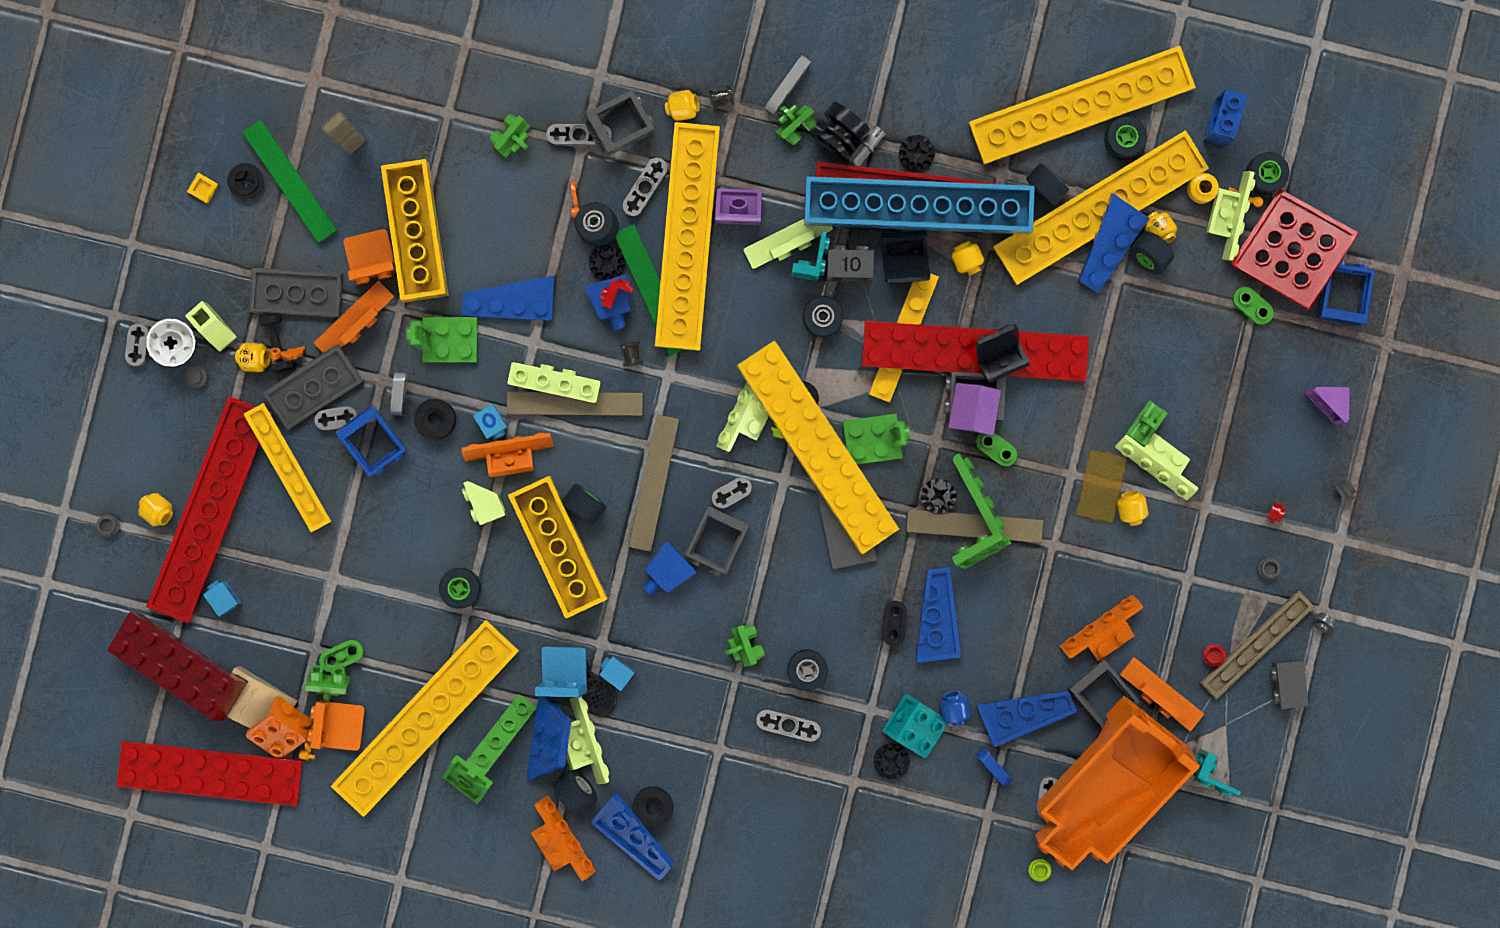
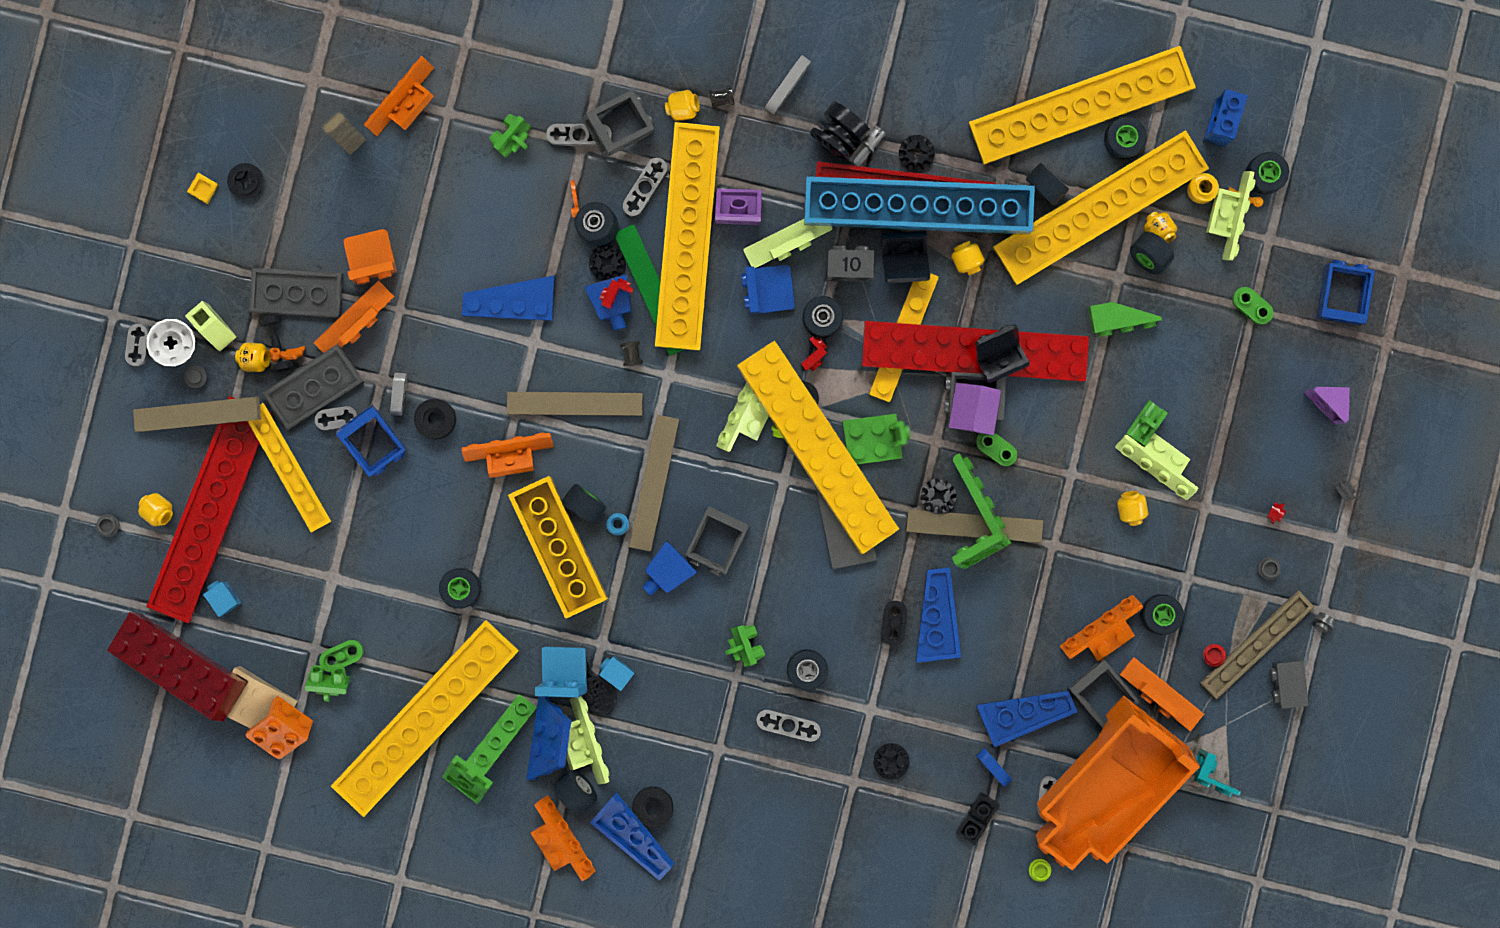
(197, 414): none -> dark tan tile
(209, 773): red plate -> none
(290, 181): green tile -> none
(306, 754): light orange piece -> none
(336, 725): orange bracket -> none
(404, 101): none -> orange bracket
(414, 230): yellow brick -> none
(445, 339): bright green bracket -> none
(486, 503): yellowish green slope -> none
(491, 422): dark azure brick -> none
(554, 382): yellowish green bracket -> none
(610, 524): none -> dark azure plate
(728, 488): light grey beam -> none
(768, 289): none -> blue bracket
(788, 129): bright green hips -> none
(804, 269): teal bracket -> none
(814, 359): none -> red bracket
(915, 726): teal bracket -> none
(955, 708): blue head -> none
(977, 818): none -> black slope
(1101, 486): clear yellow piece -> none
(1114, 316): none -> bright green slope
(1116, 234): blue wing -> none
(1169, 617): none -> black wheel
(1310, 245): piece -> none

